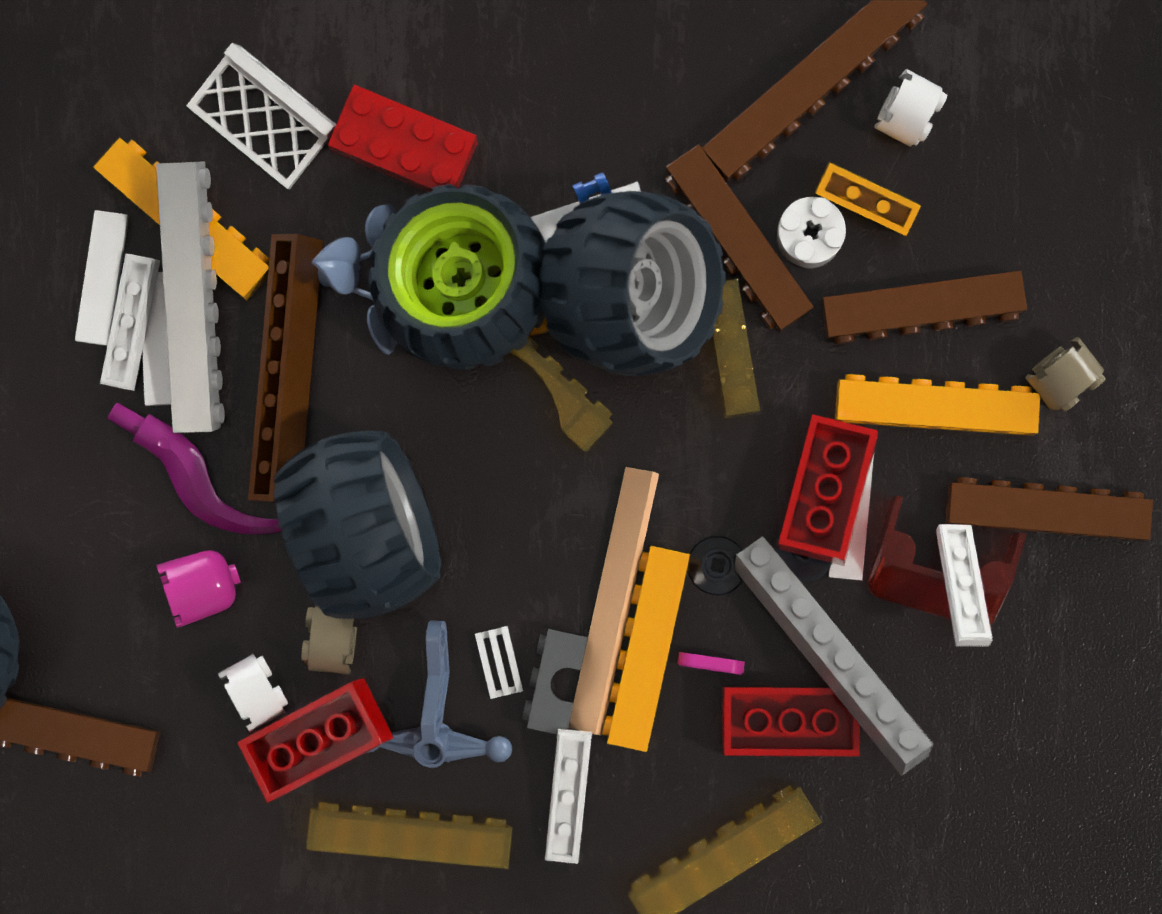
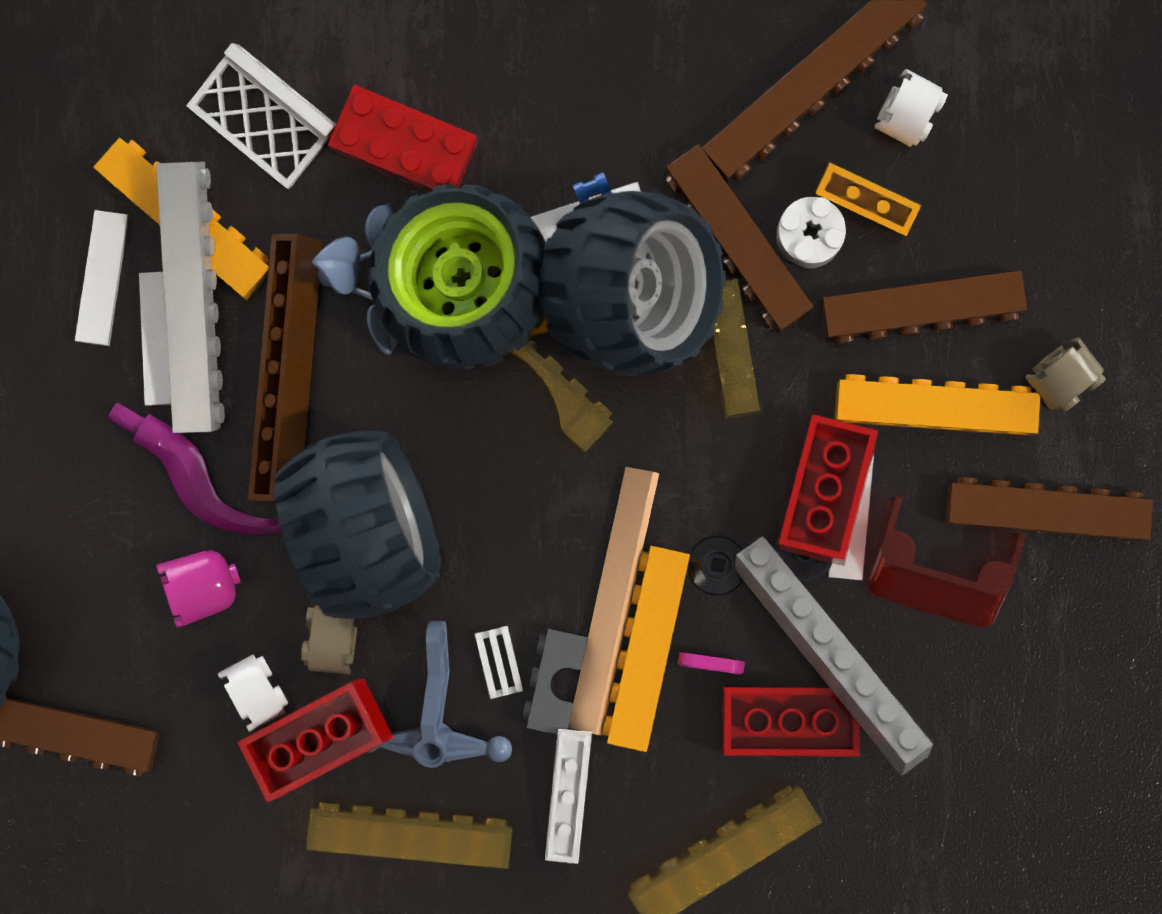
(129, 321): white tile -> none
(963, 585): white tile -> none

